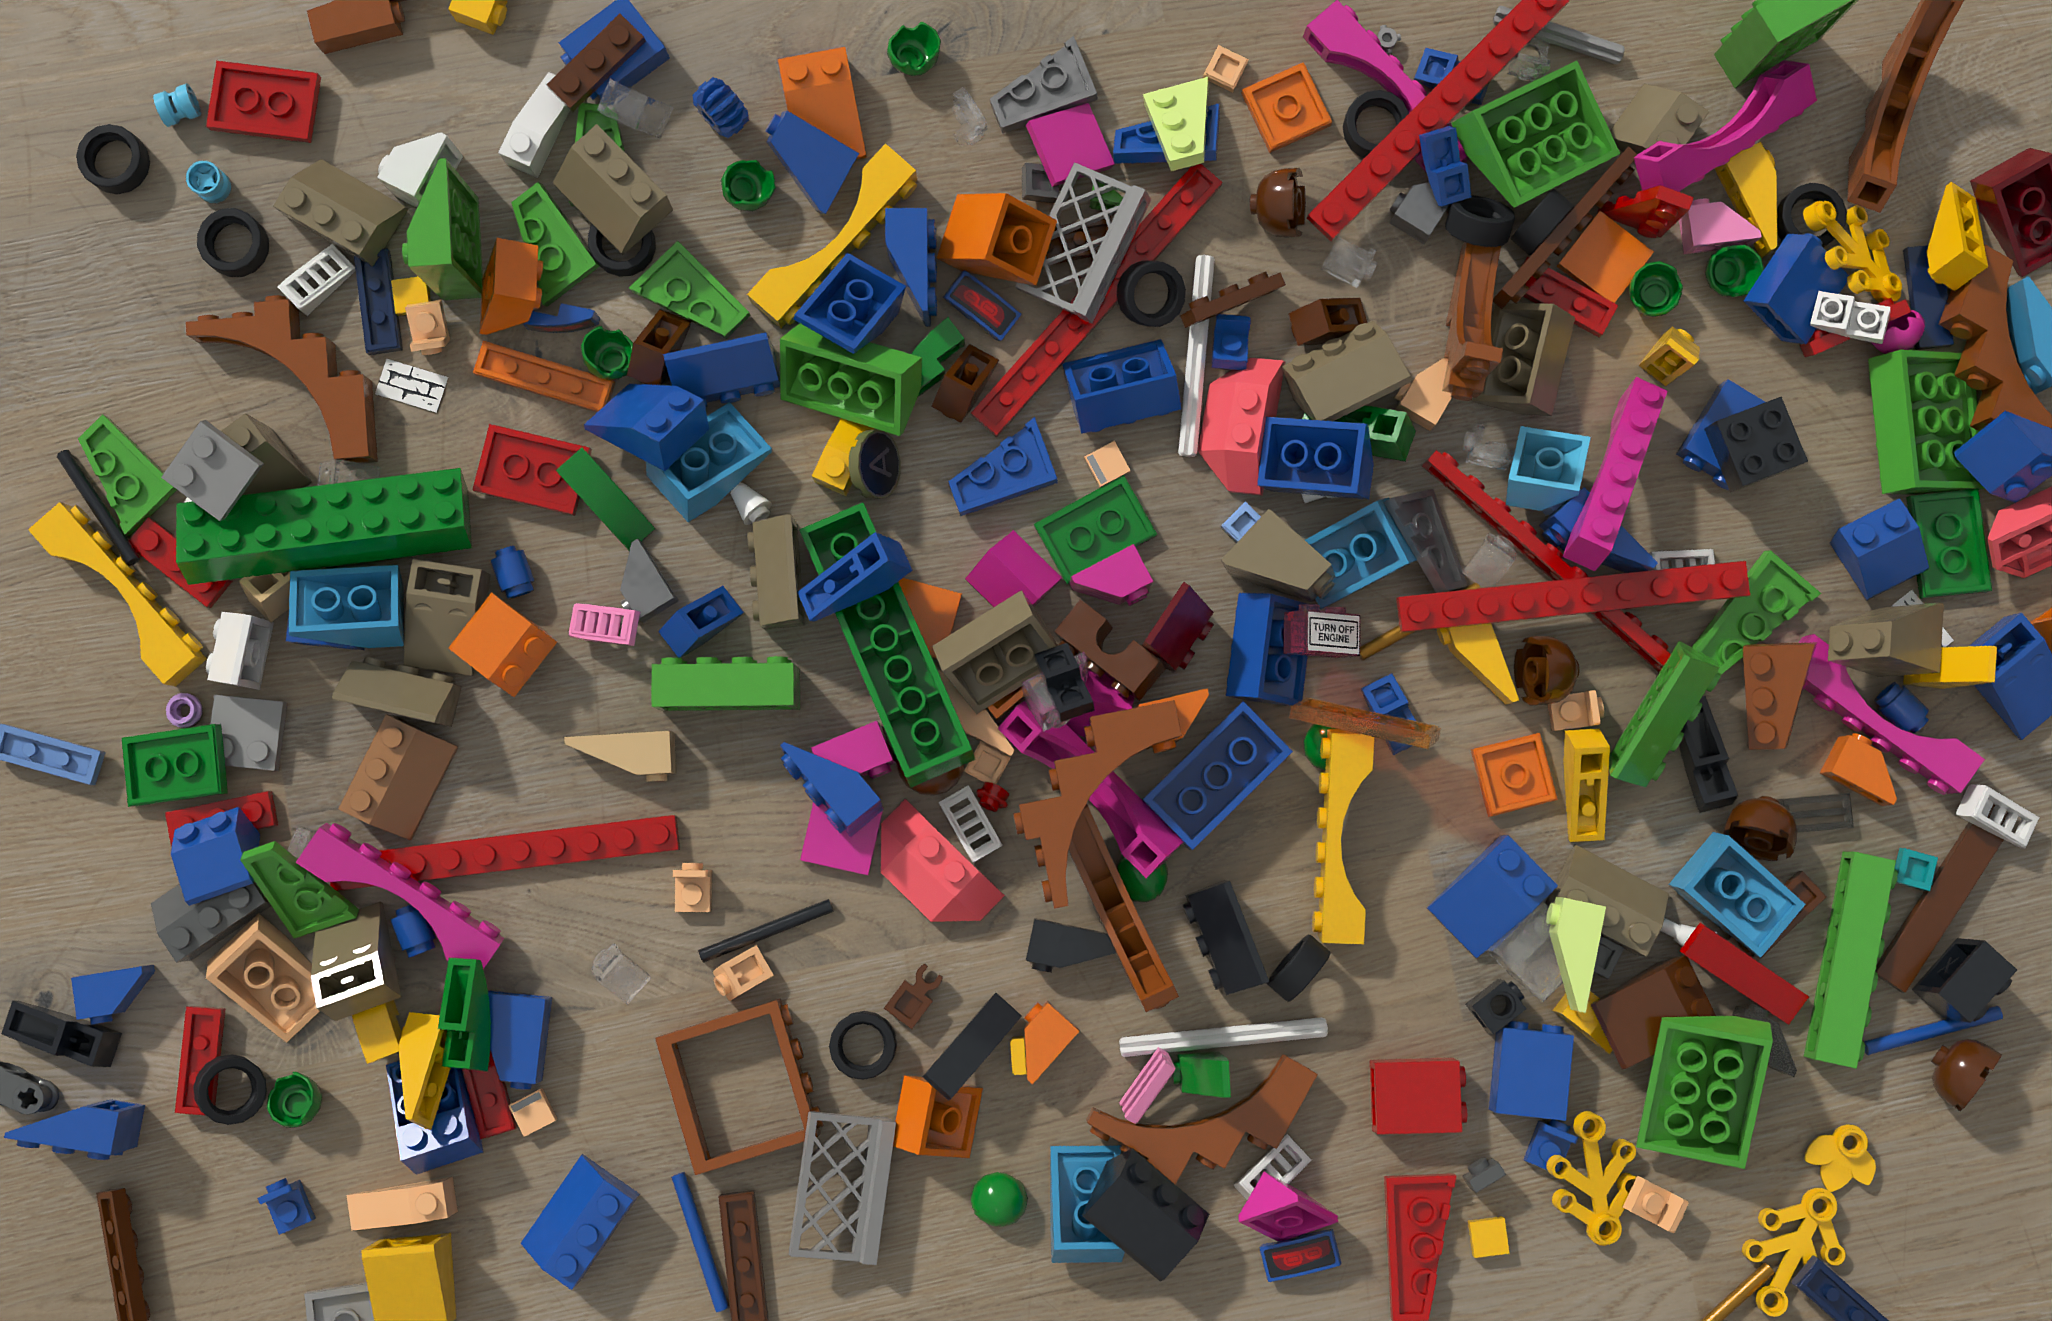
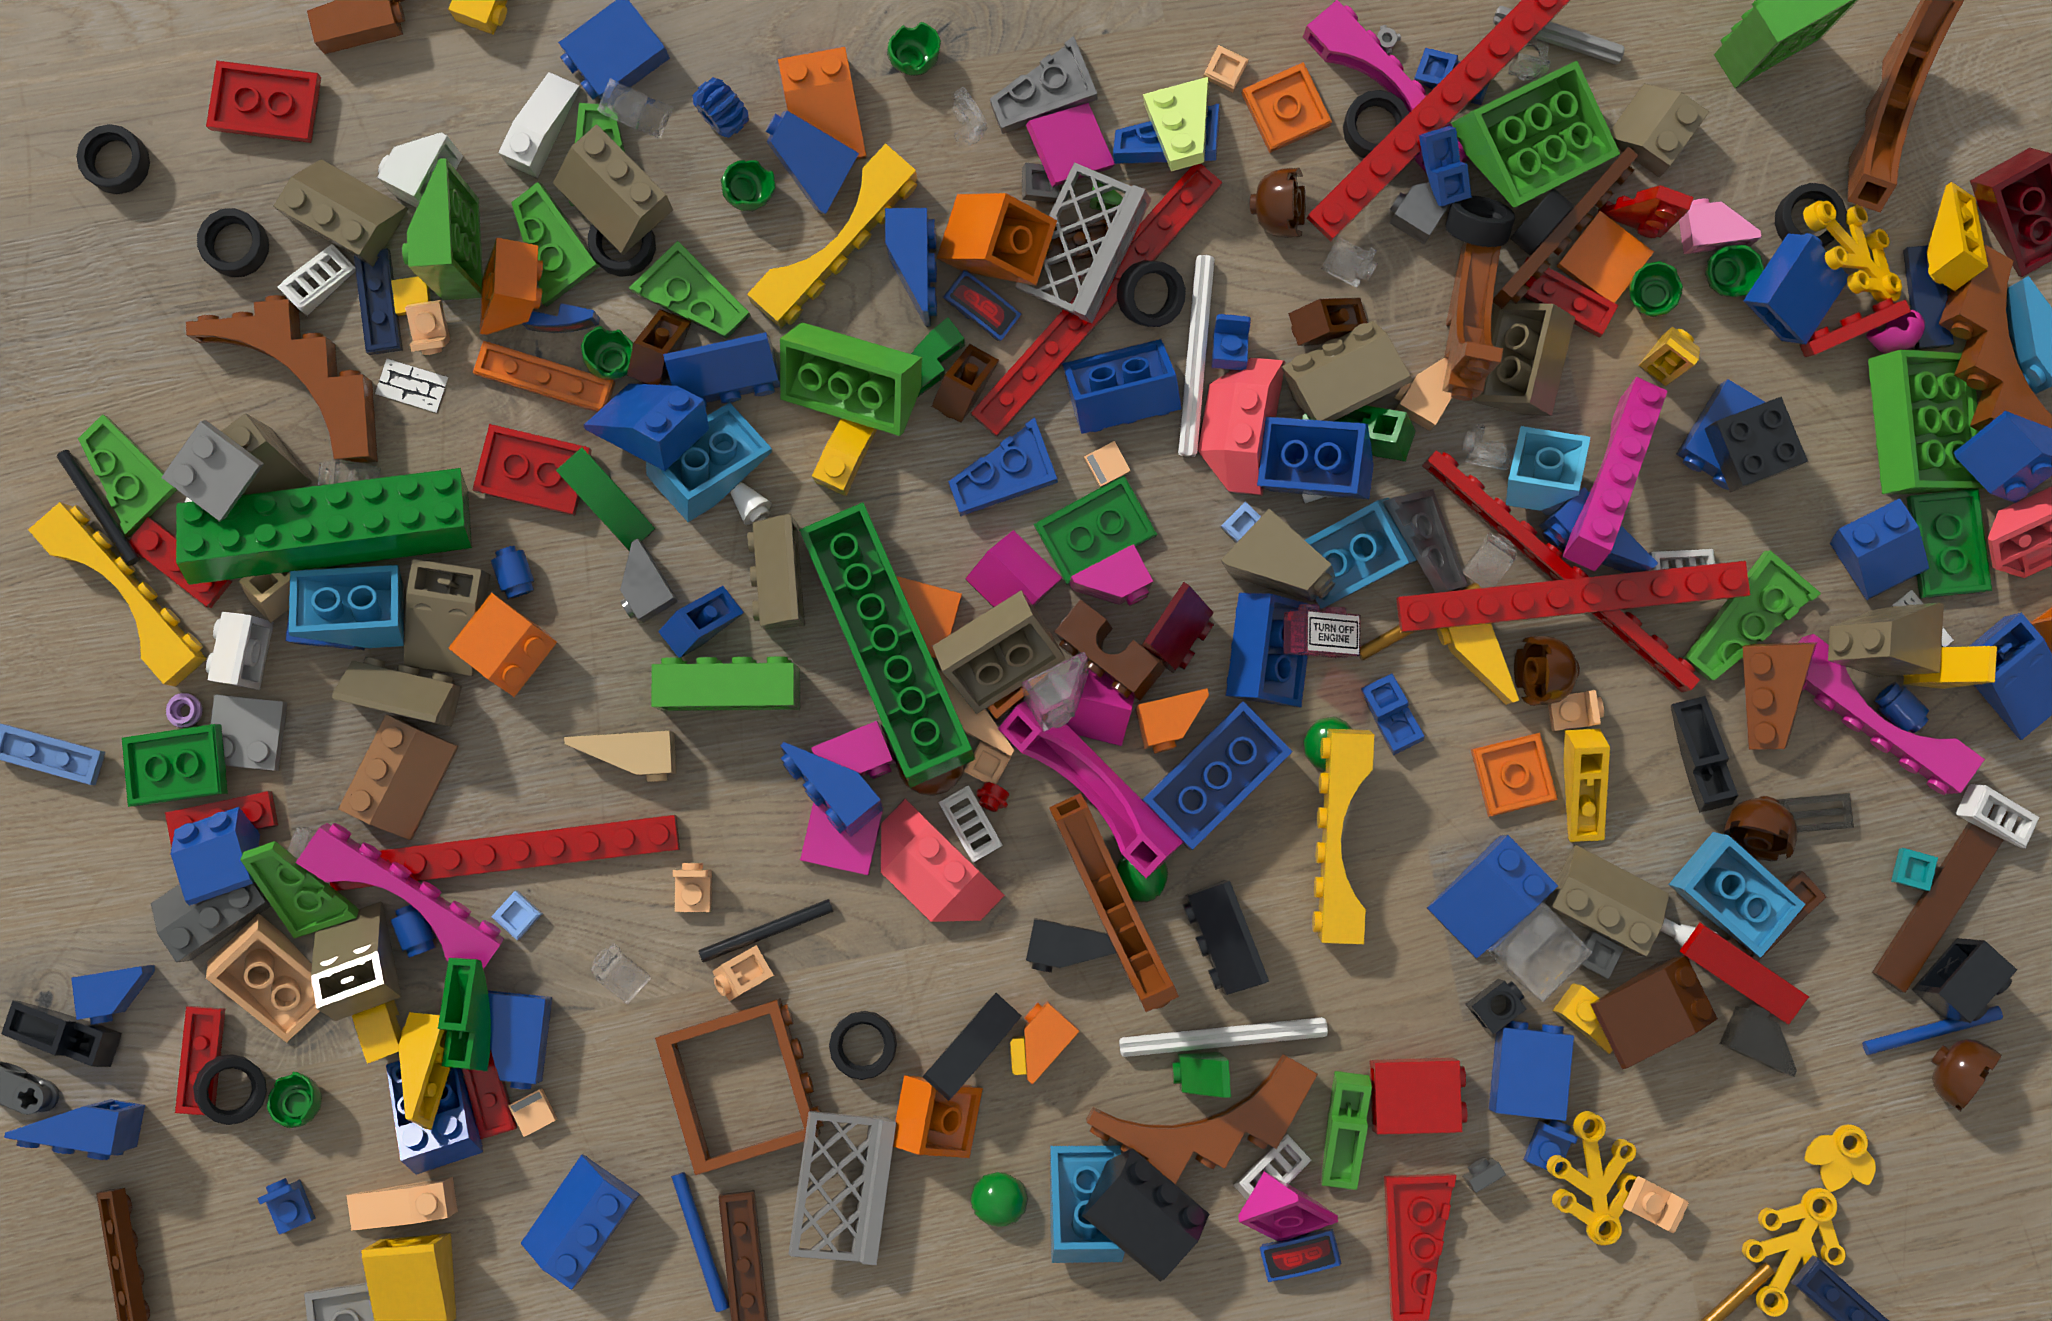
(177, 105): medium azure wheel -> none
(202, 176): medium azure wheel -> none
(517, 915): none -> light blue tile
(596, 62): reddish brown plate -> none
(603, 624): bright pink slope -> none
(852, 304): blue slope -> none
(855, 577): blue slope -> none
(875, 464): tile -> none
(911, 1000): reddish brown plate -> none
(1054, 819): dark orange arch -> none
(1064, 682): black slope -> none
(1147, 1085): bright pink tile -> none
(1231, 298): reddish brown plate -> none
(1298, 968): black tyre -> none
(1346, 1130): none -> bright green slope
(1365, 722): clear orange tile -> none
(1488, 1237): yellow tile -> none
(1575, 939): yellowish green slope -> none
(1662, 715): bright green slope -> none
(1705, 1088): bright green slope -> none
(1752, 189): yellow slope -> none
(1776, 97): dark pink arch -> none
(1850, 318): white slope -> none
(1850, 959): bright green brick -> none
(1860, 769): orange slope -> none

